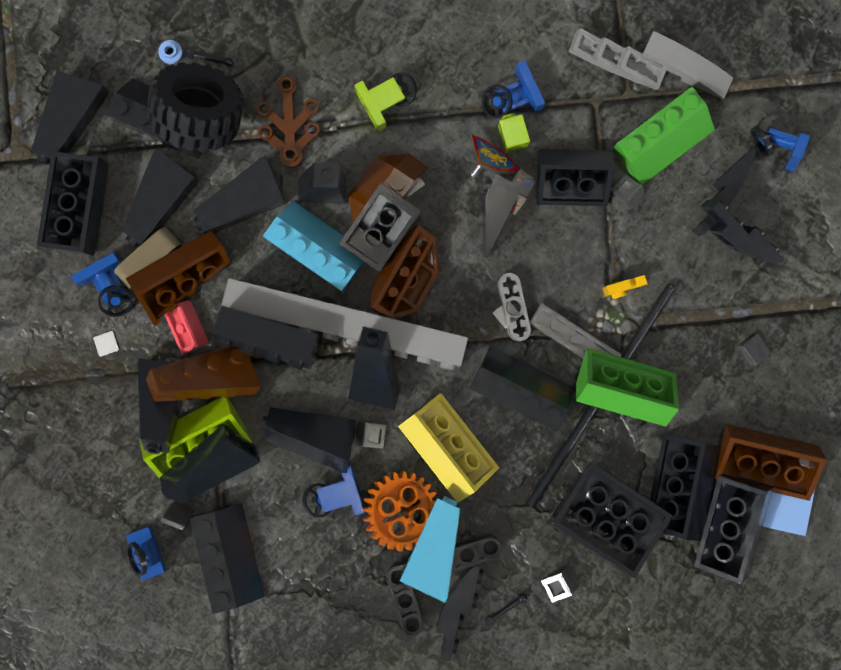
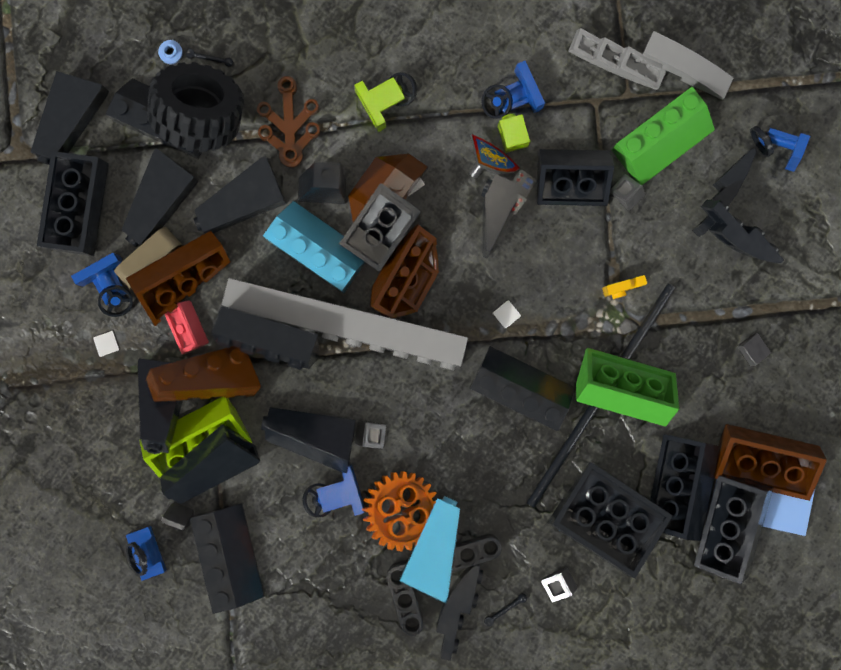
(374, 370): black slope -> none
(449, 448): light yellow slope -> none
(520, 299): light grey beam -> none
(567, 333): flat silver tile -> none

